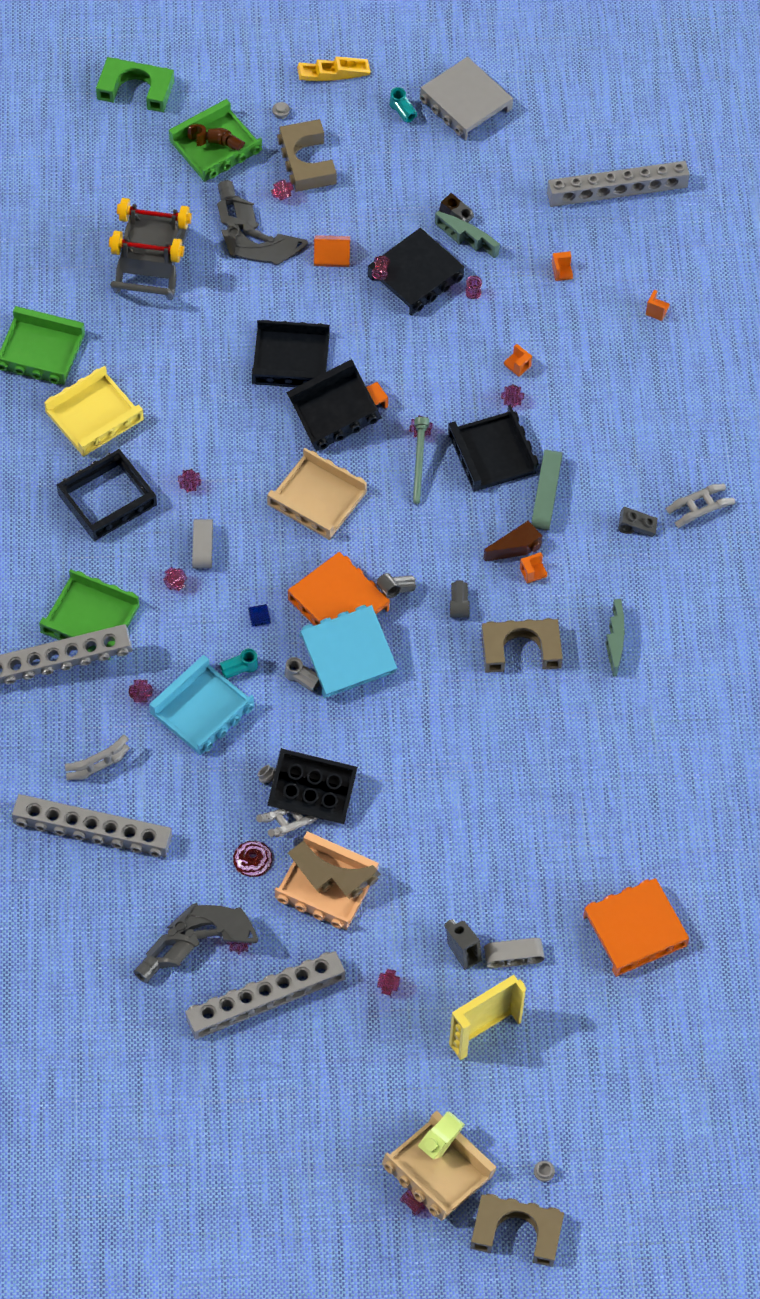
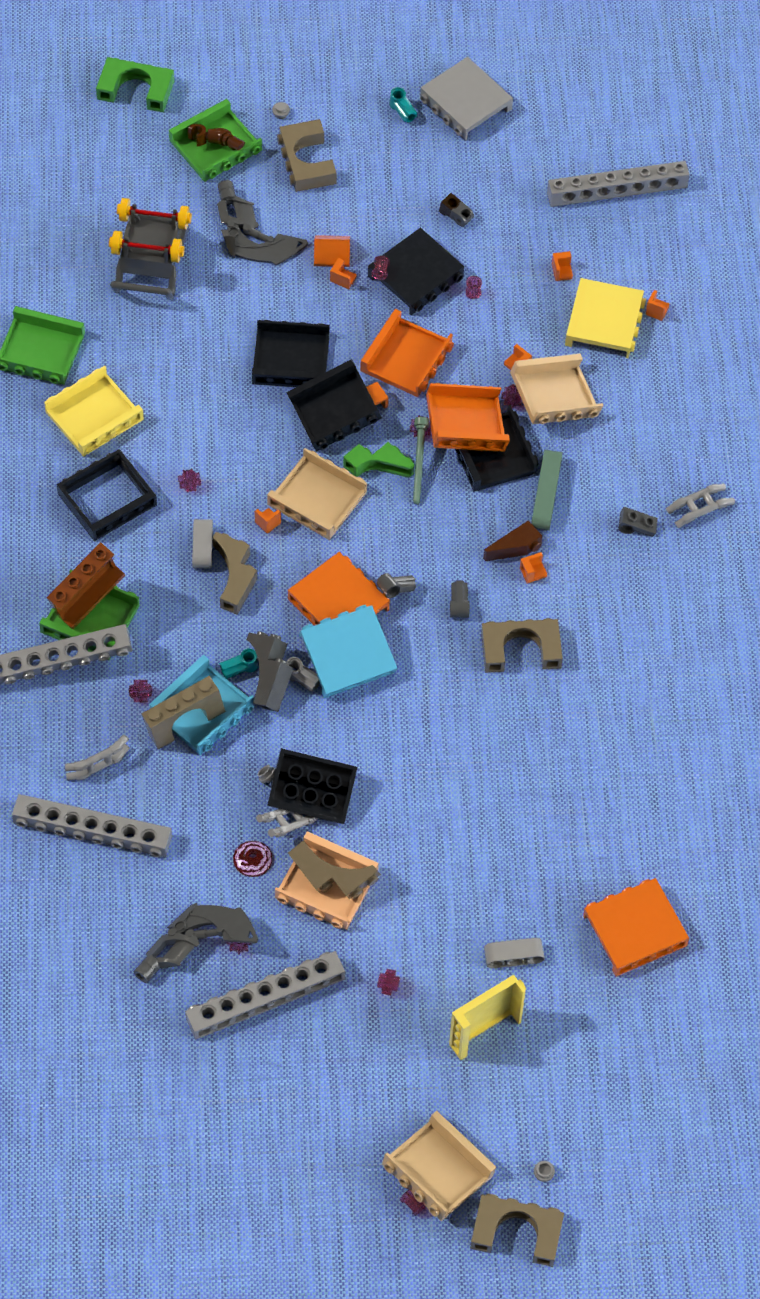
(85, 586): none -> dark orange panel
(160, 718): none -> dark tan arch
(175, 578): clear pink gear -> none
(241, 576): none -> dark tan arch
(259, 615): clear blue tile -> none
(267, 519): none -> orange panel
(273, 671): none -> dark grey arch
(282, 189): clear pink gear -> none
(338, 69): yellow slope -> none
(340, 275): none -> orange panel
(386, 459): none -> bright green arch
(405, 355): none -> orange panel
(441, 1136): yellowish green arch -> none
(463, 943): dark grey torso -> none
(464, 231): sand green slope -> none
(466, 417): none -> orange panel
(554, 389): none -> tan panel
(605, 315): none -> light yellow panel
(615, 639): sand green slope -> none

